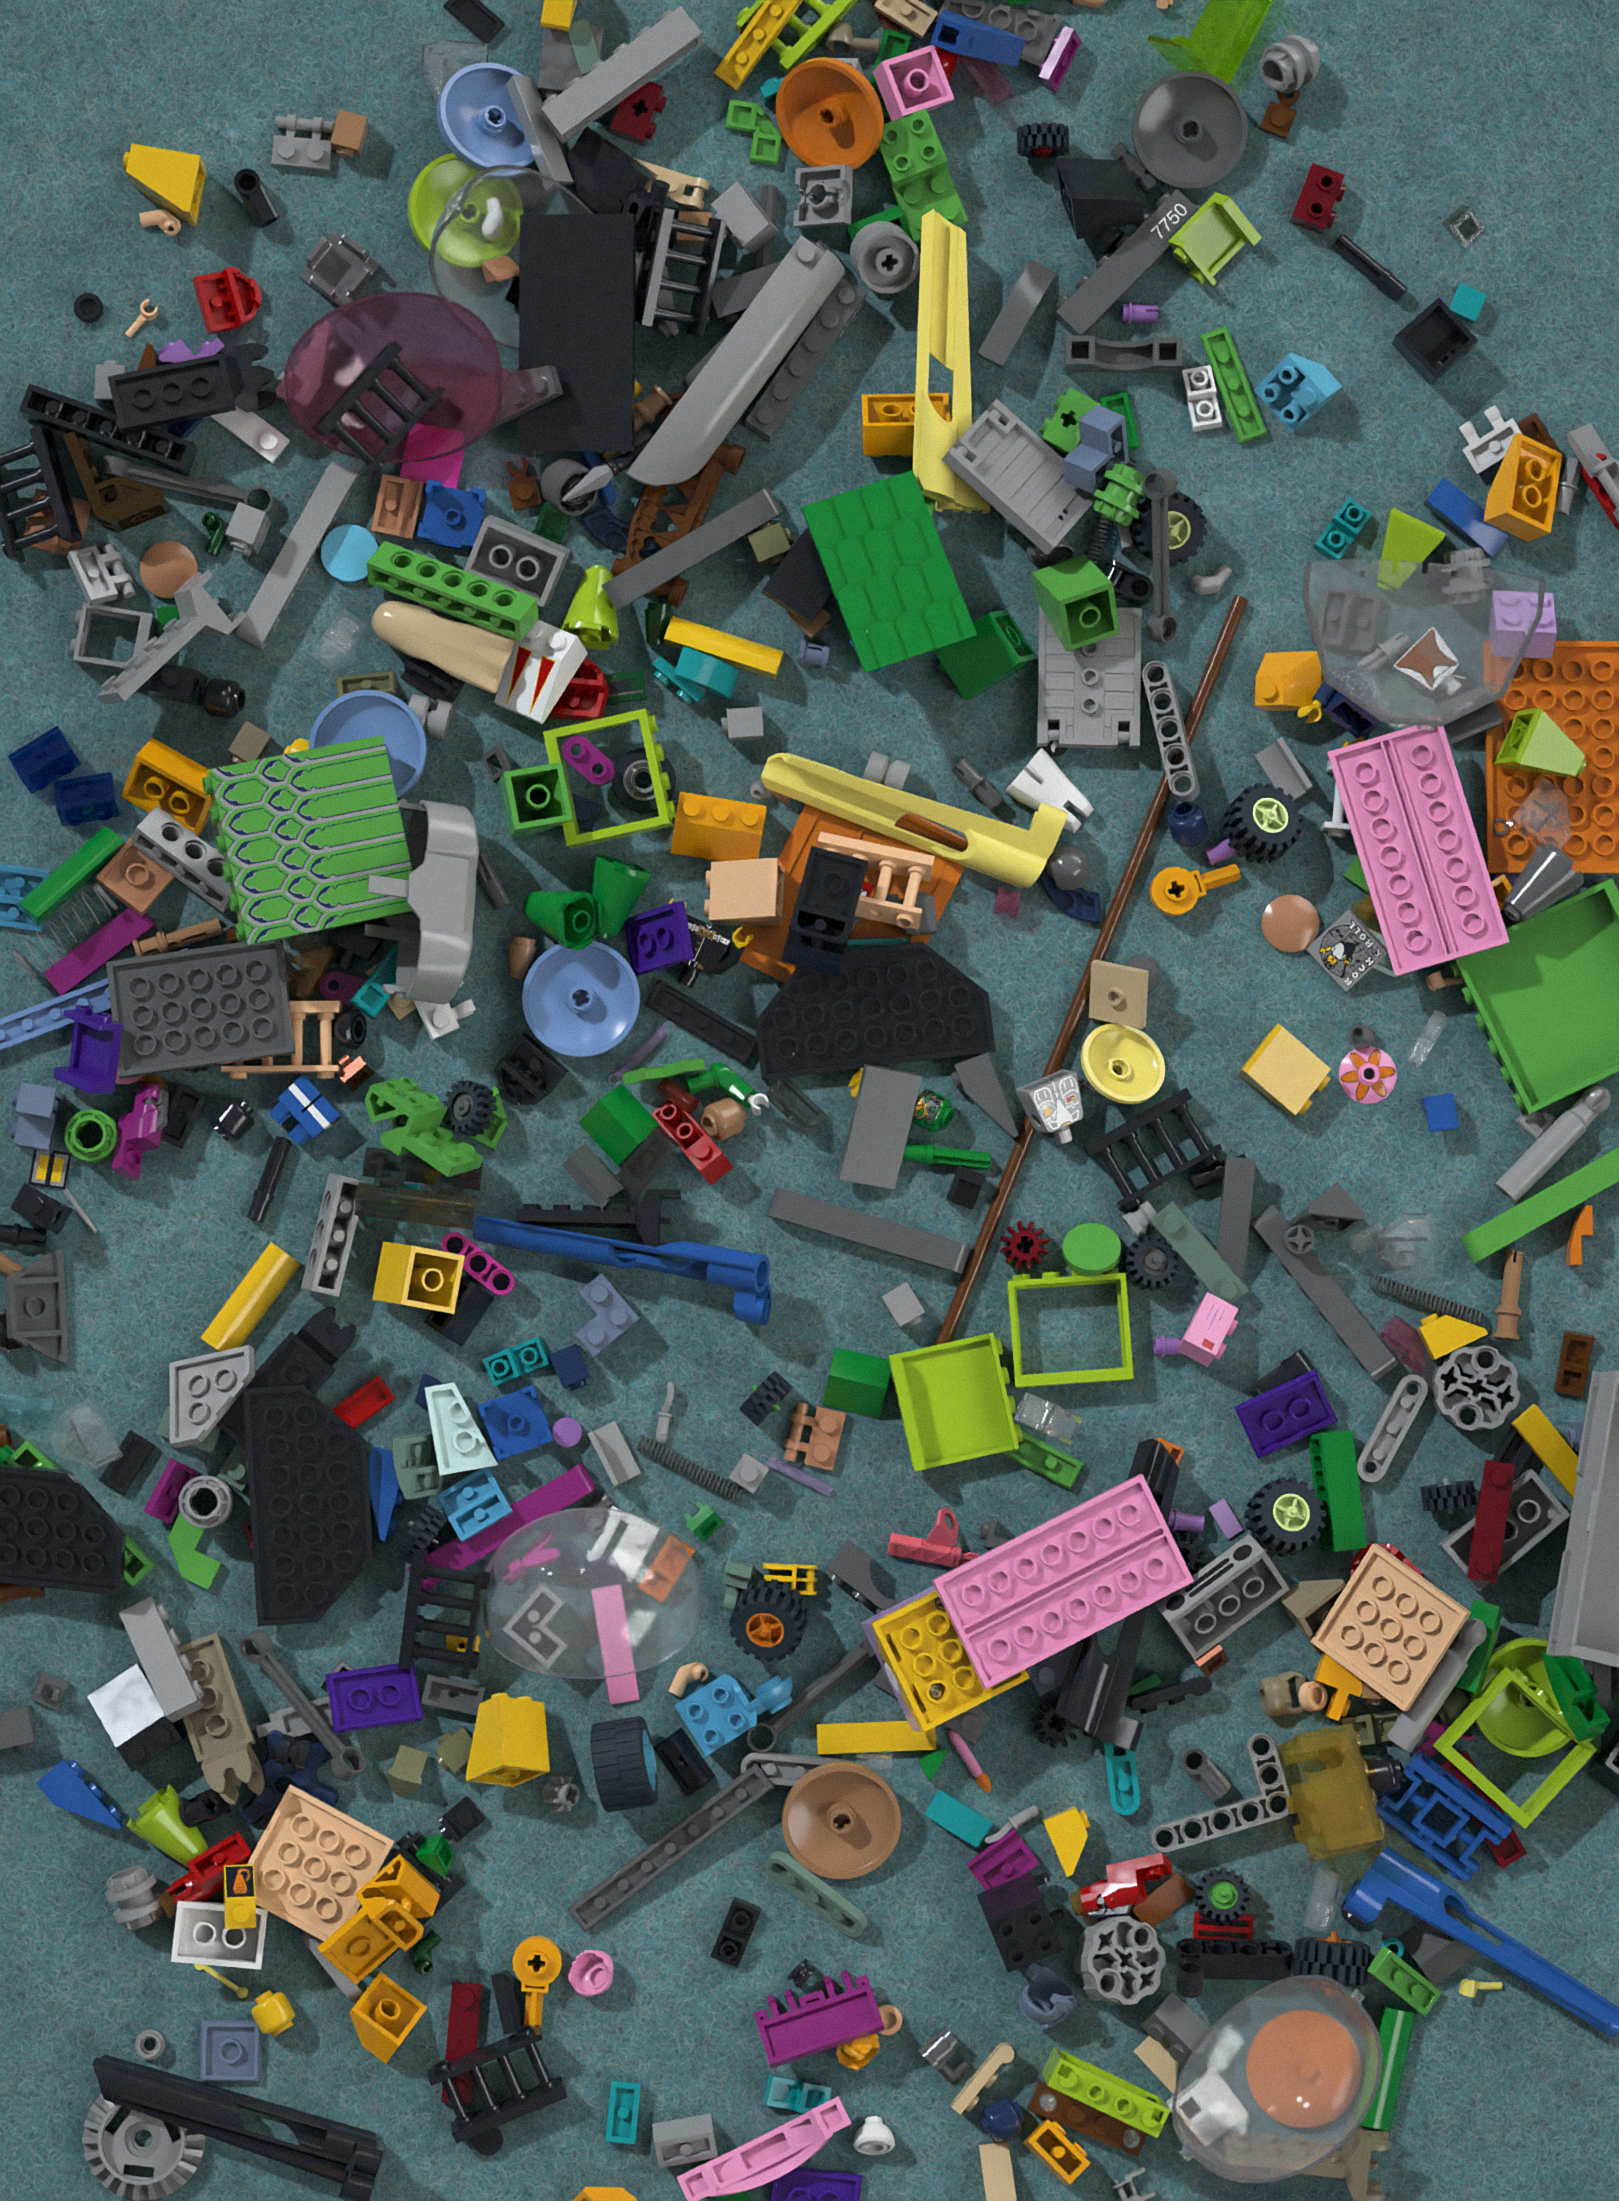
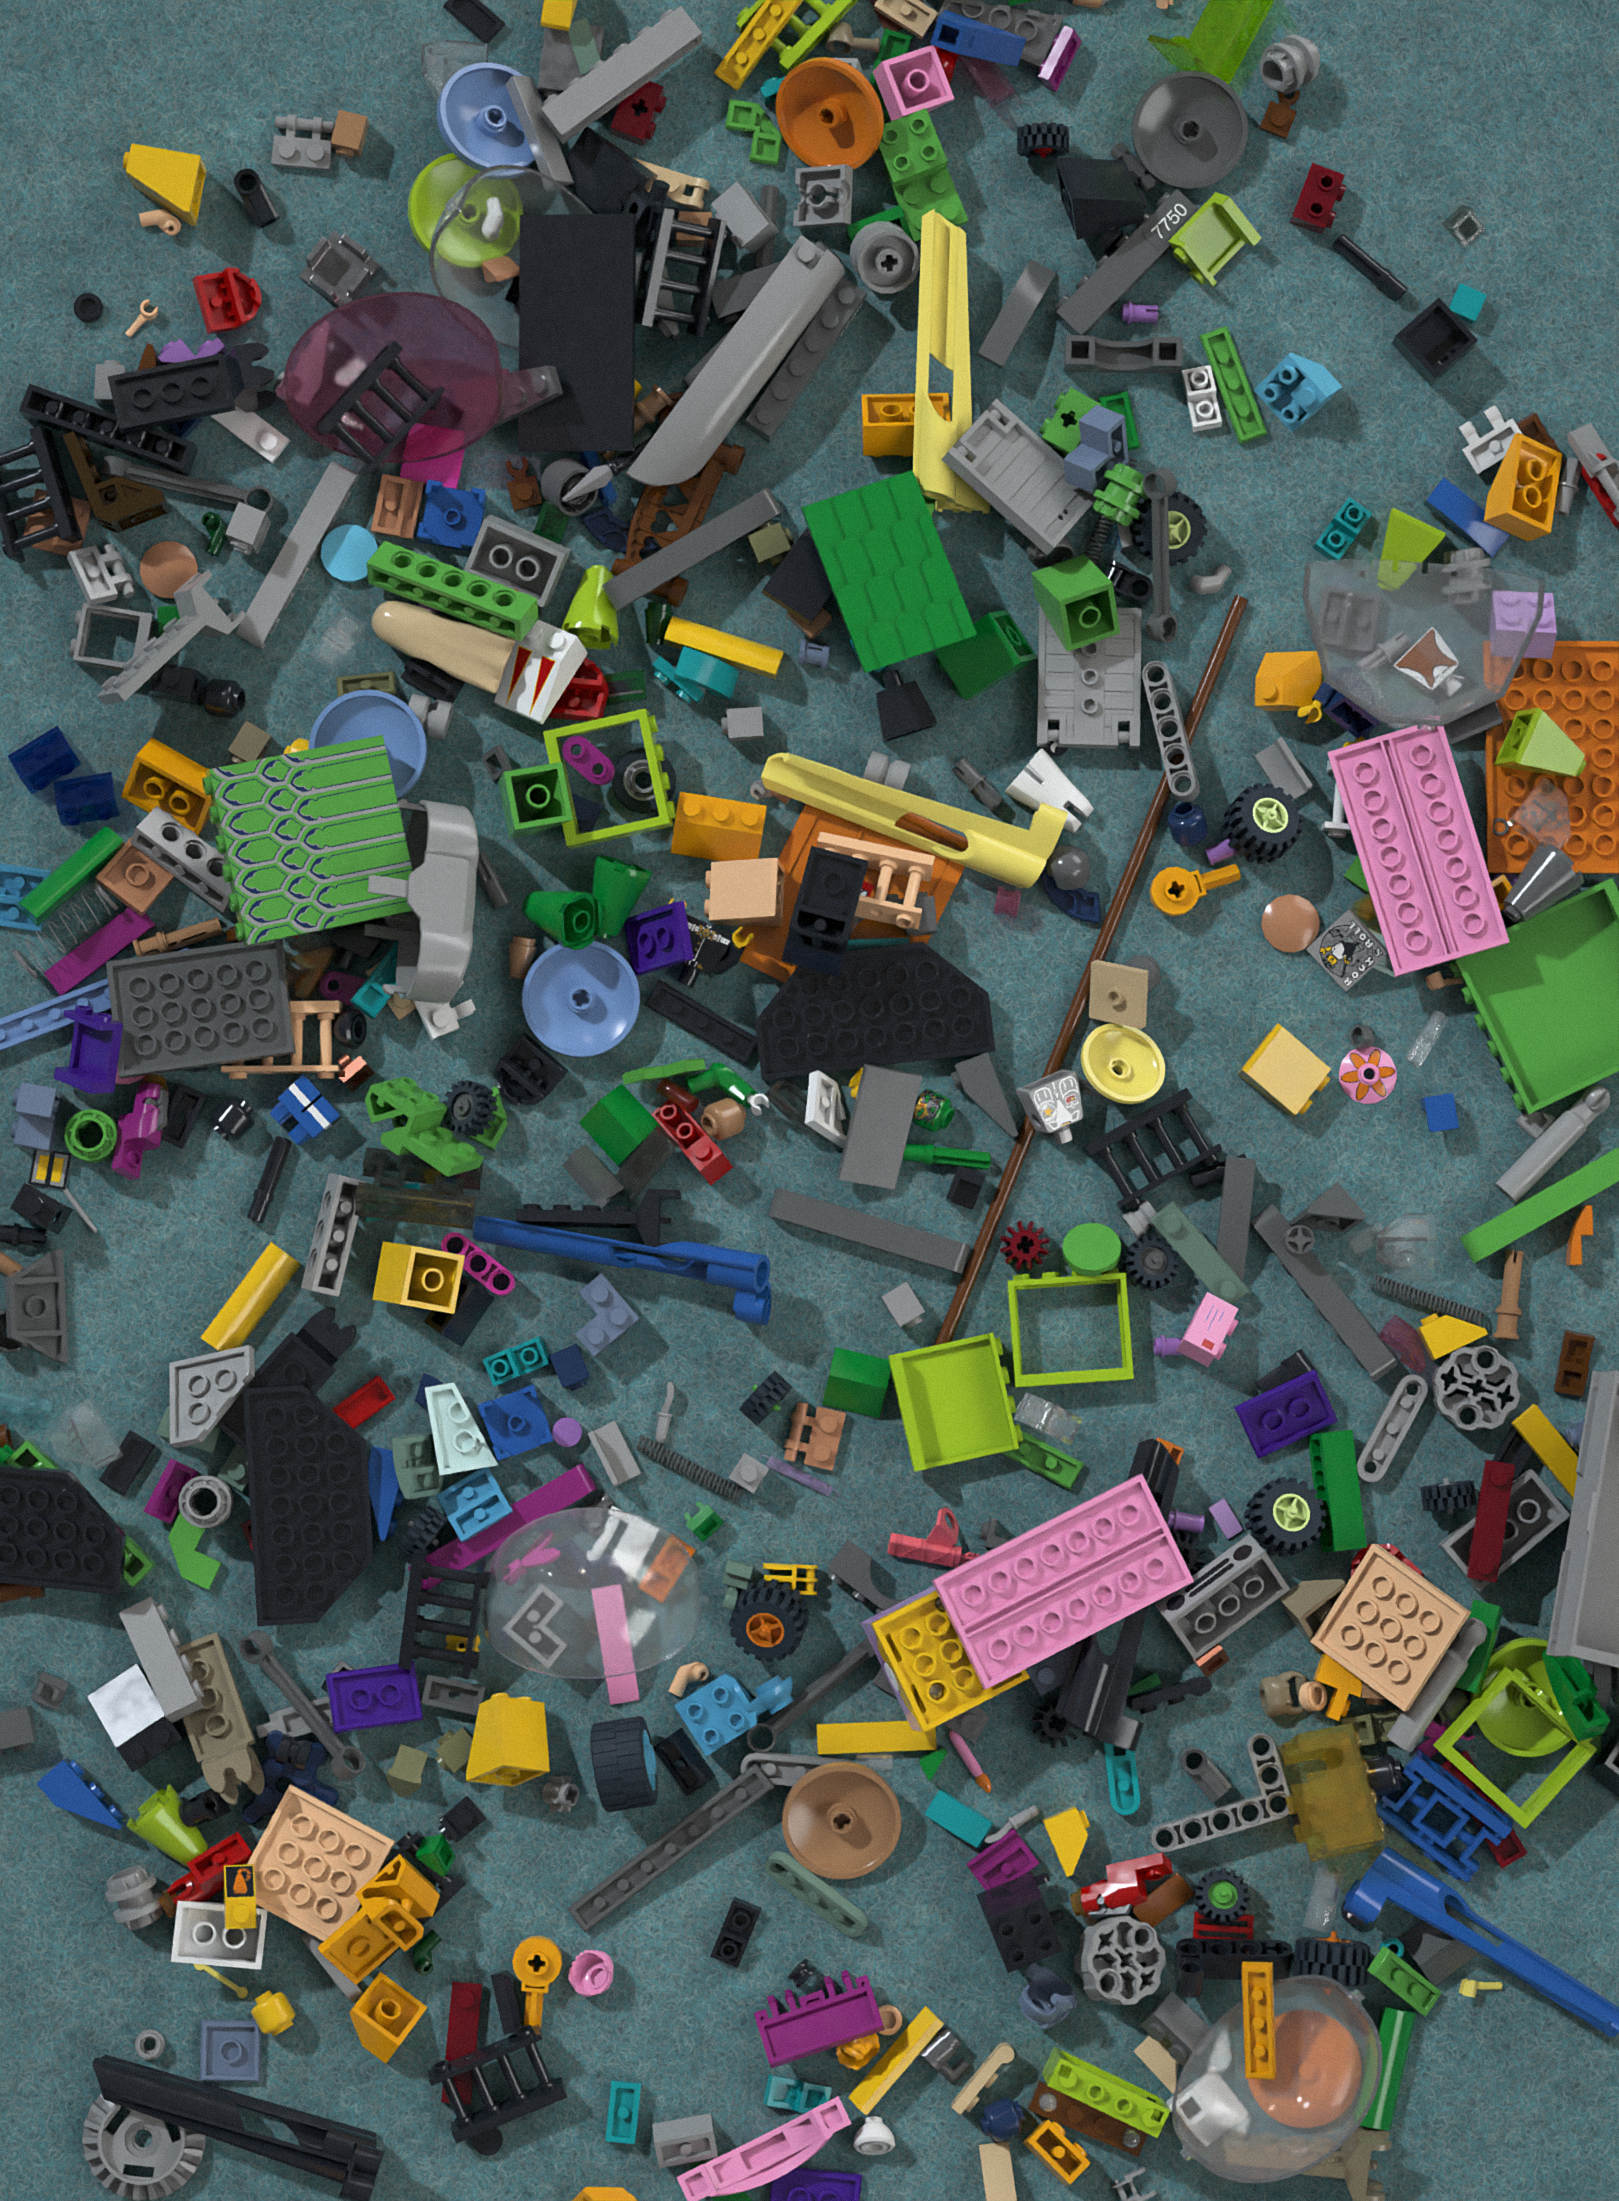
(641, 1052): lavender piece -> none
(825, 1108): none -> white wing
(896, 2060): none -> yellow tile
(902, 708): none -> black torso
(1258, 2020): none -> light orange tile

